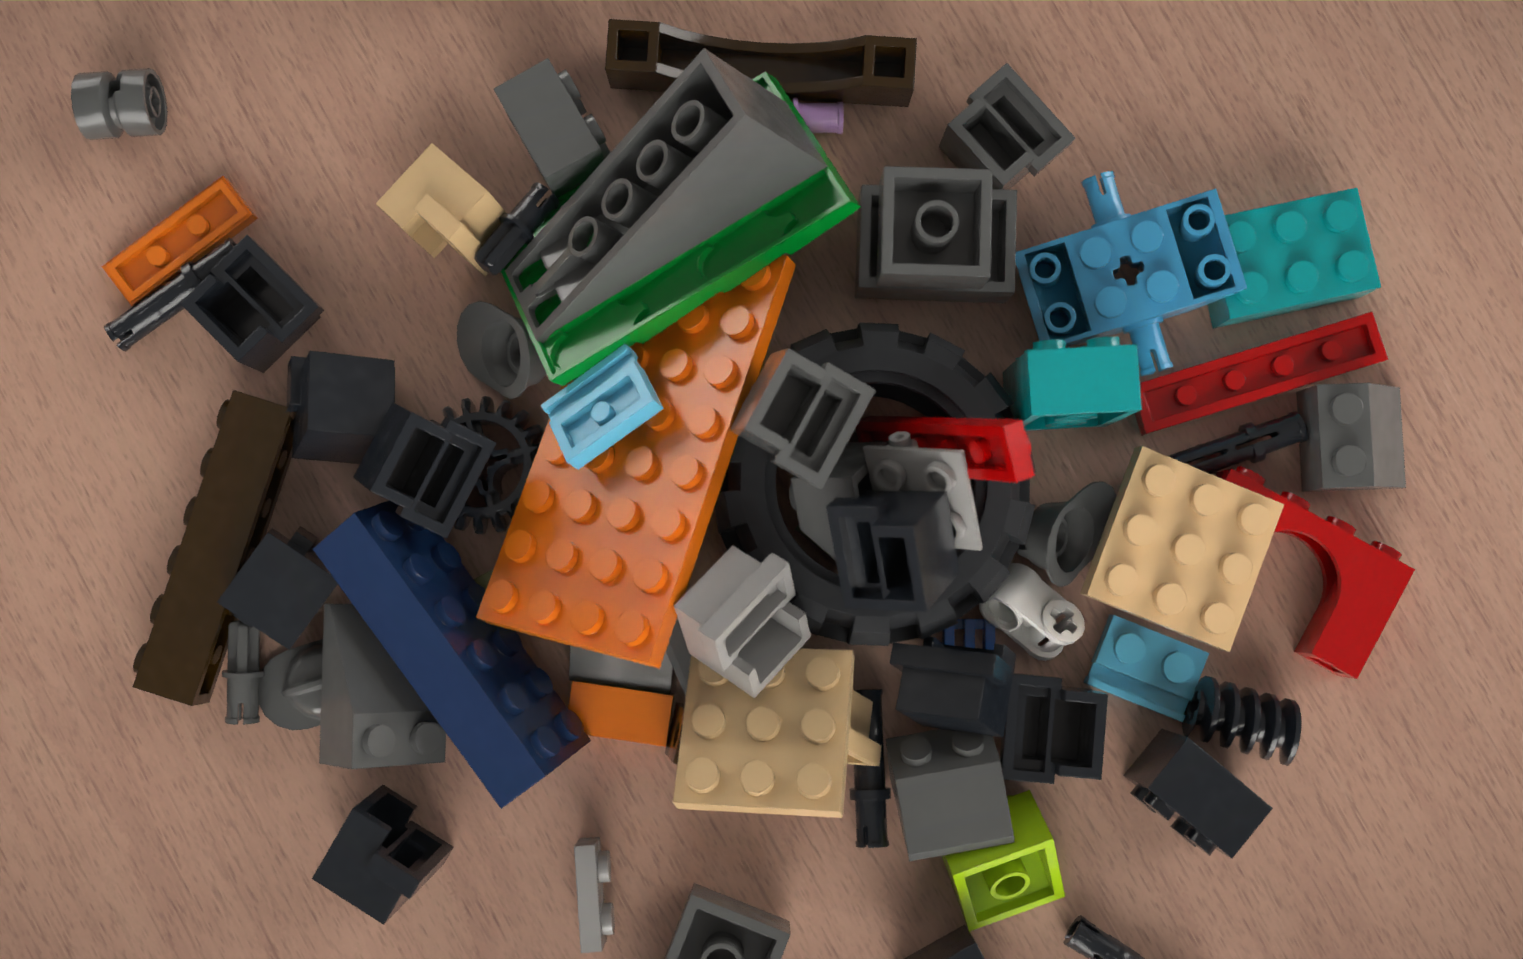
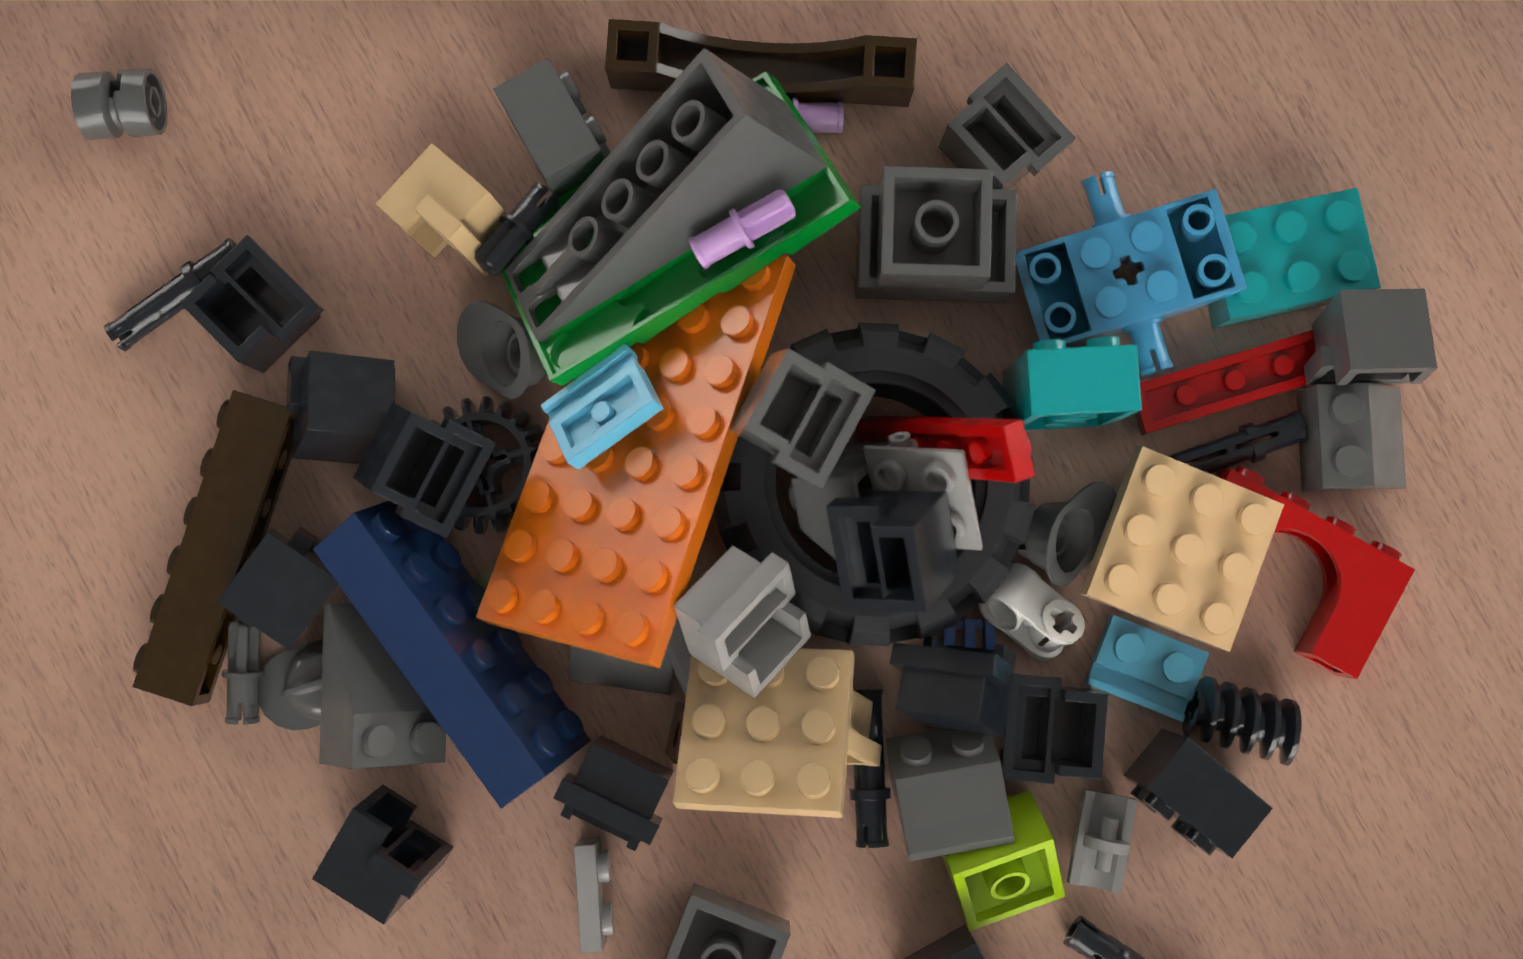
(180, 237): orange tile -> none
(616, 792): none -> black plate
(622, 712): orange tile -> none
(742, 228): none -> lavender axle
(1101, 840): none -> light grey hips
(1373, 339): none -> dark grey plate

